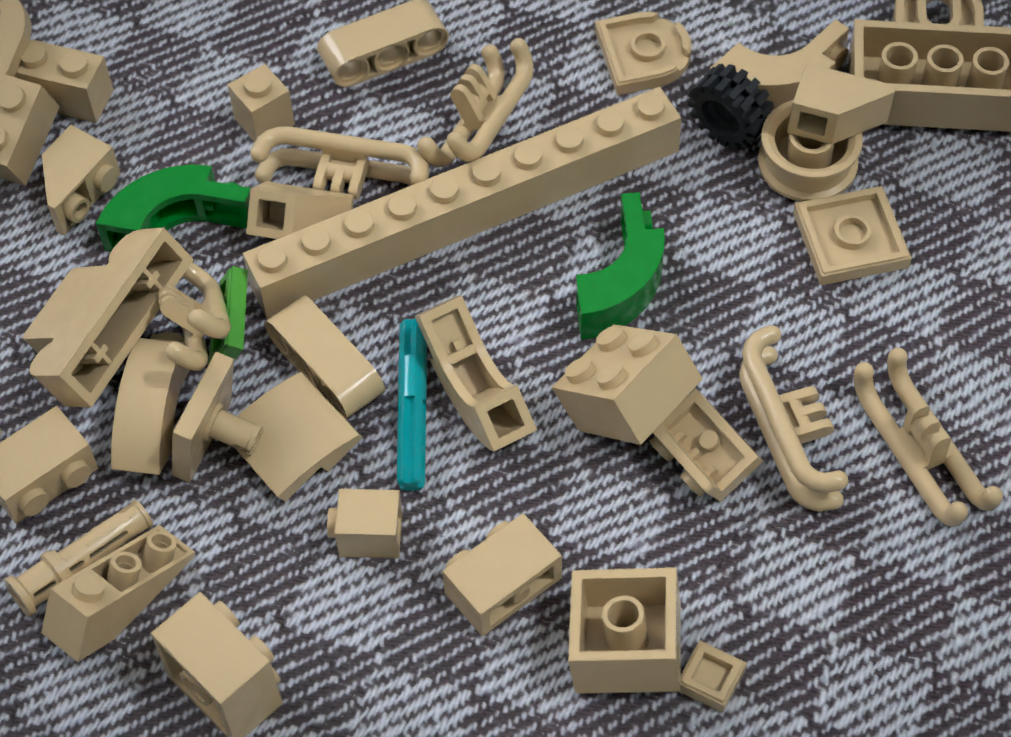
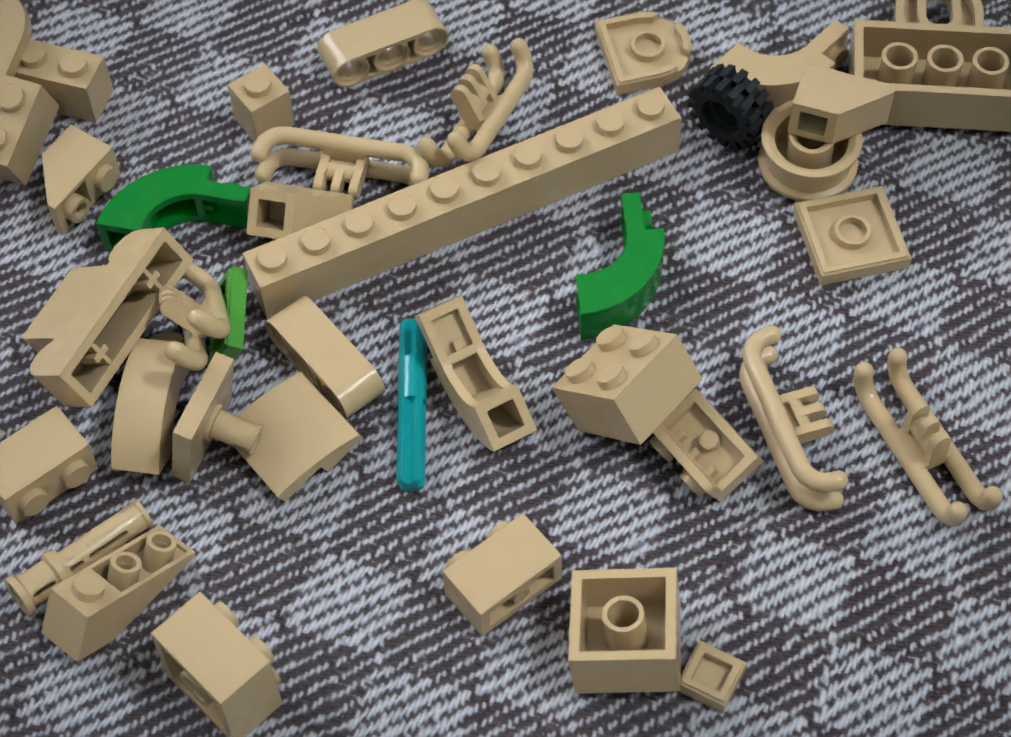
(366, 523): tan brick -> none

